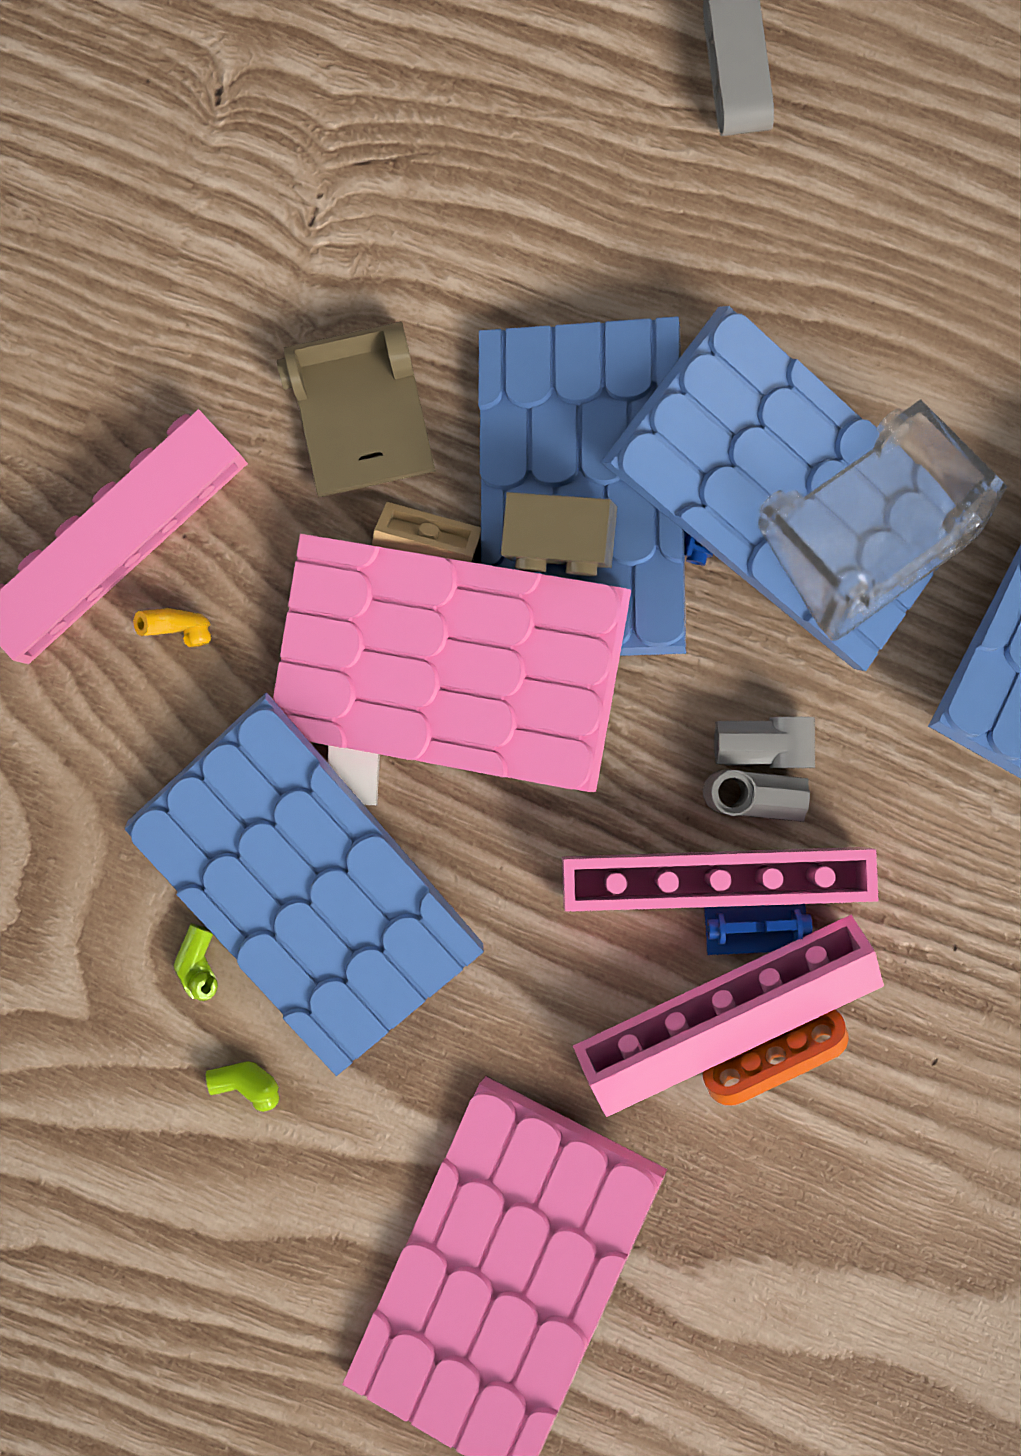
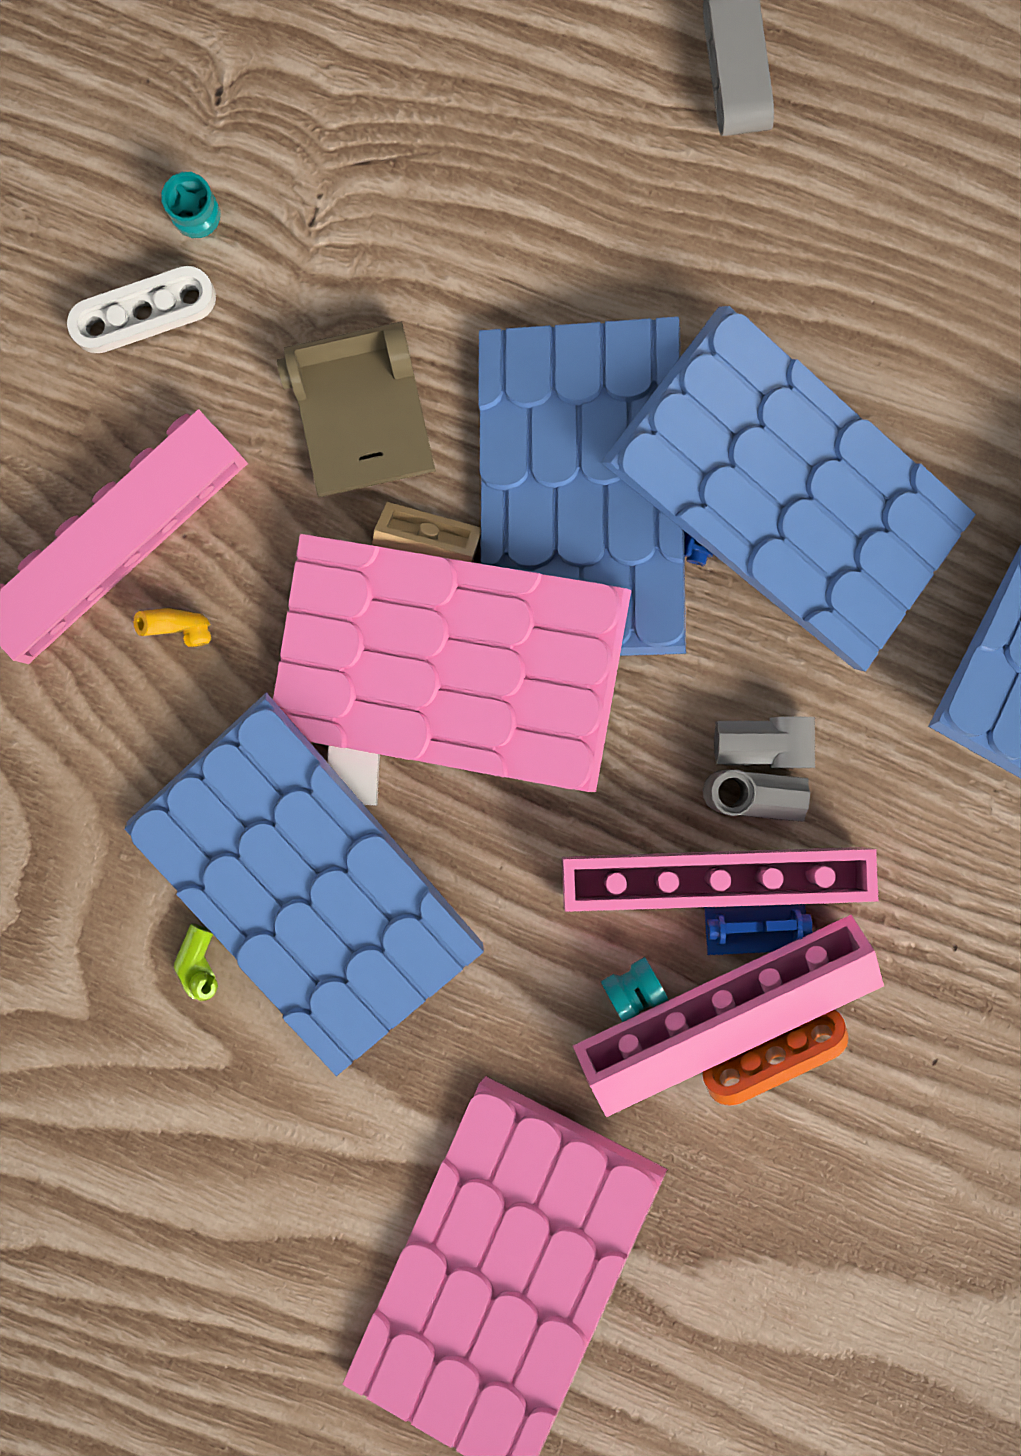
(120, 308): none -> white plate
(185, 195): none -> teal wheel
(247, 1079): lime arm -> none
(559, 531): dark tan brick -> none
(622, 993): none -> teal wheel
(881, 519): clear windscreen -> none

